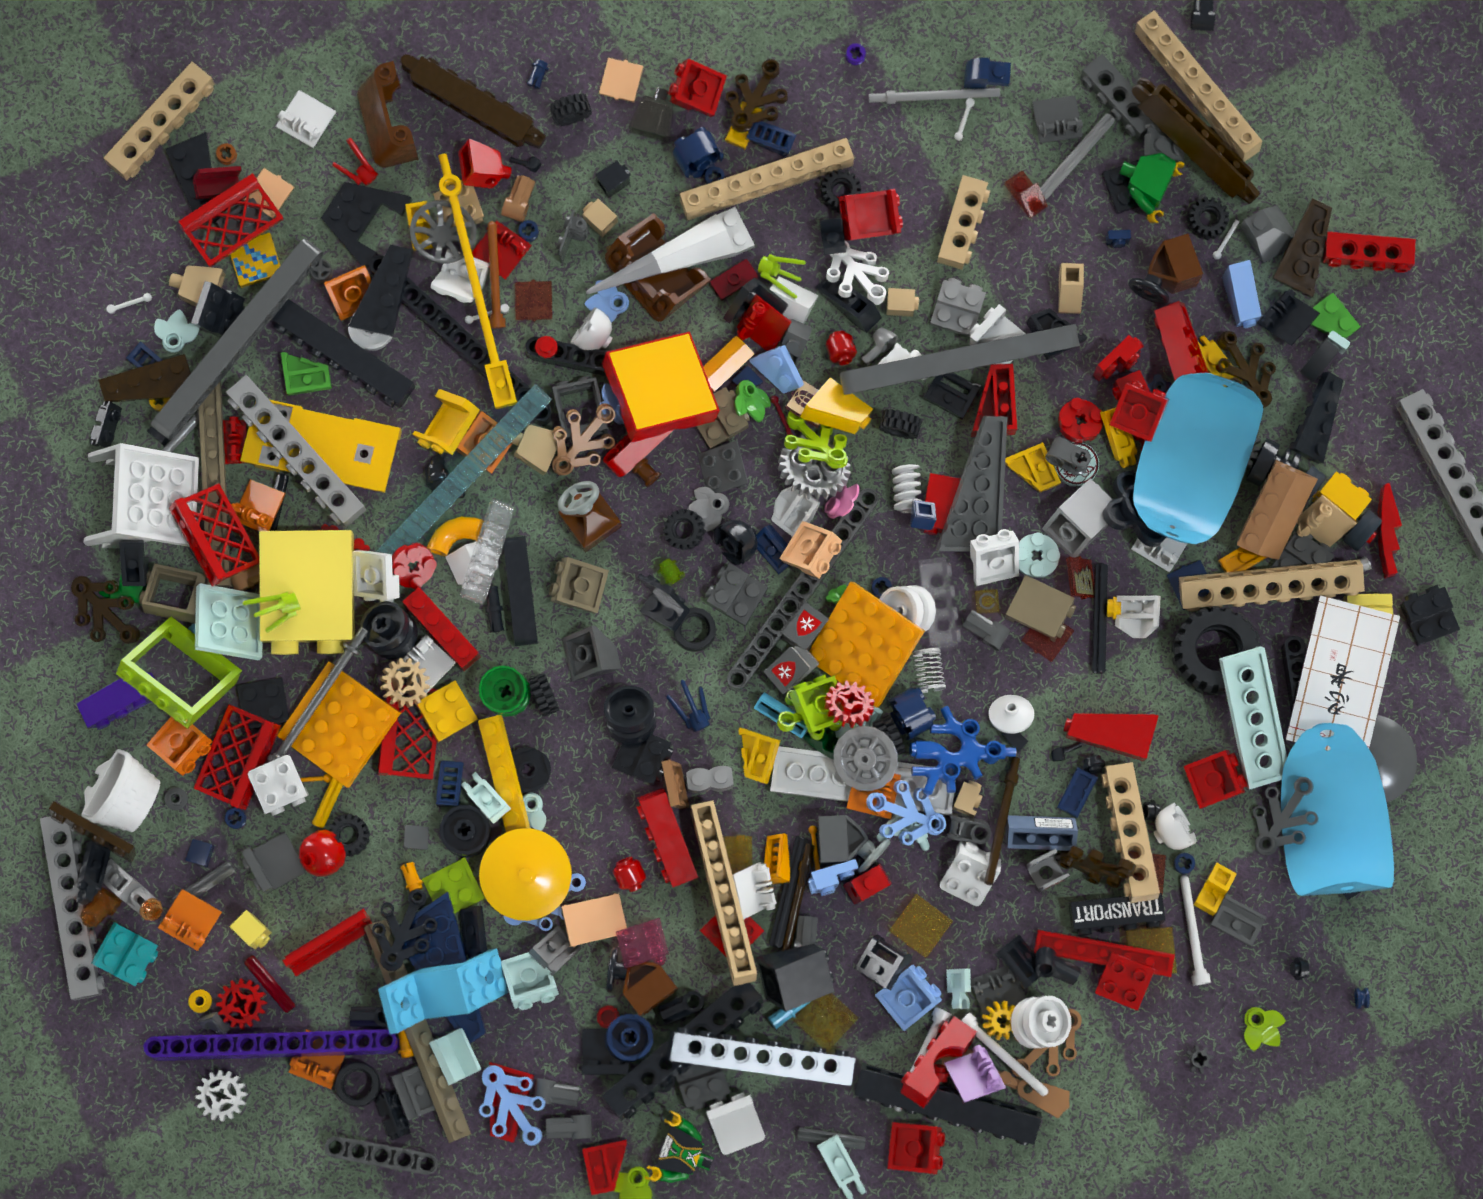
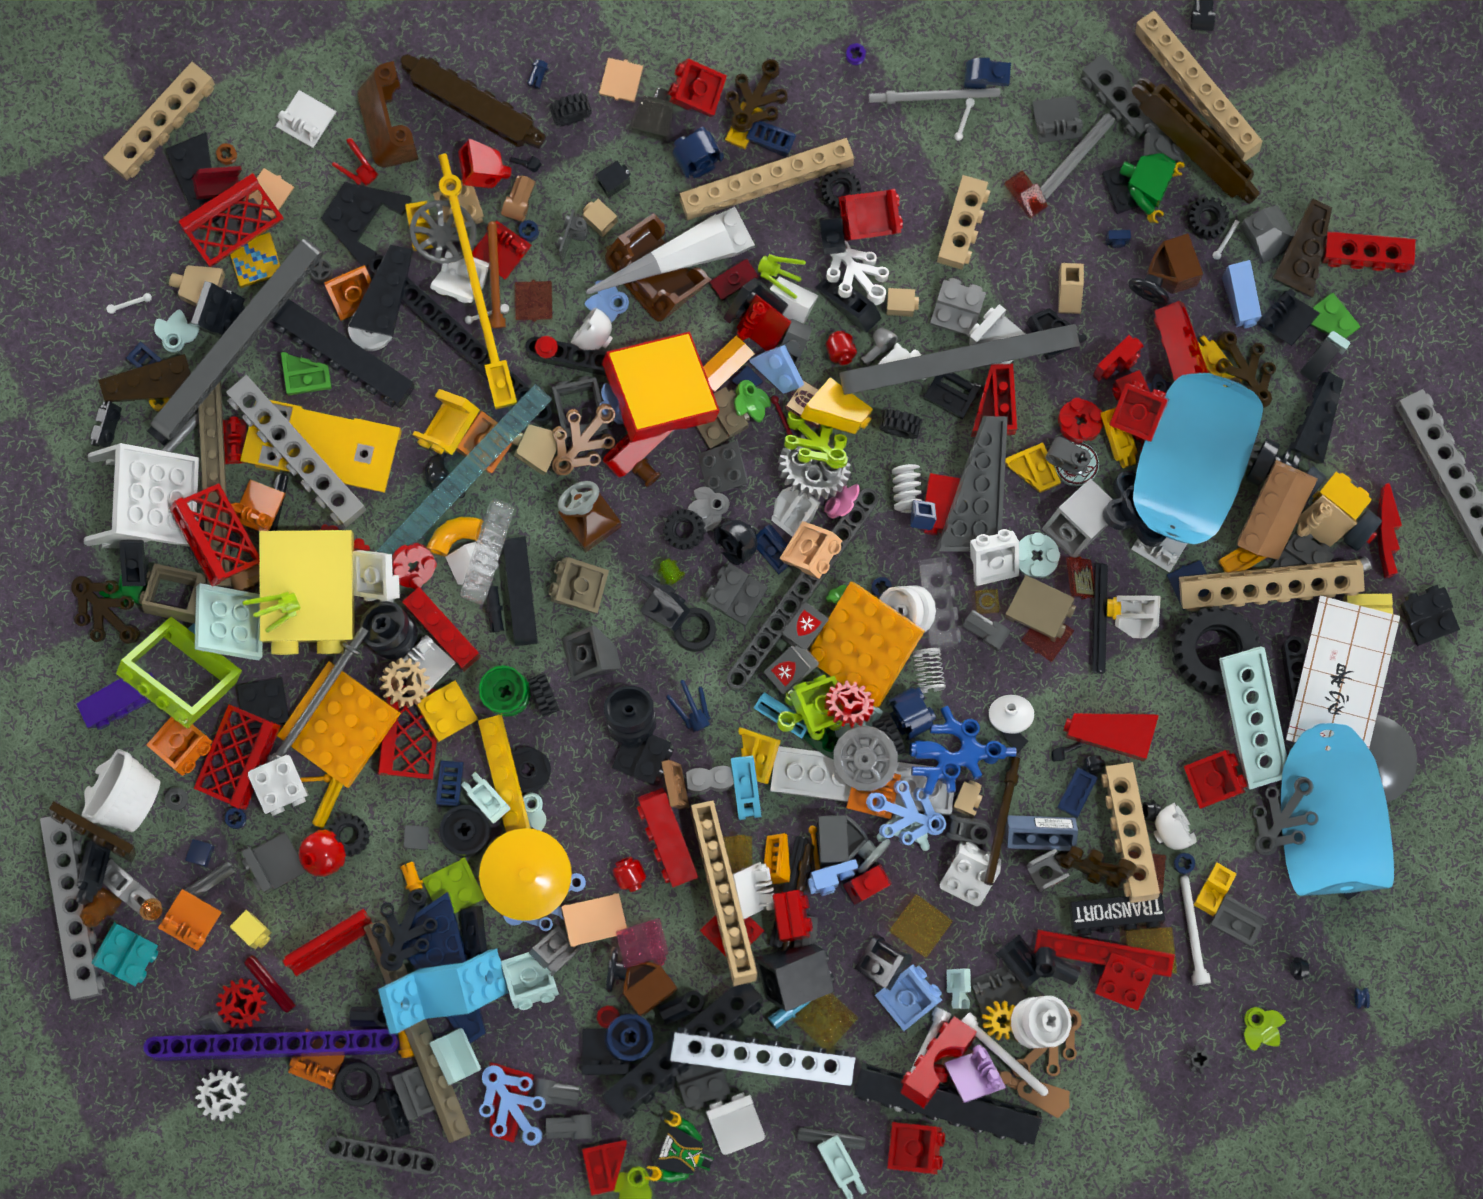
(207, 1001): yellow plate -> none
(708, 174): dark blue bush -> none
(745, 786): none -> medium azure plate
(792, 916): none -> red brick

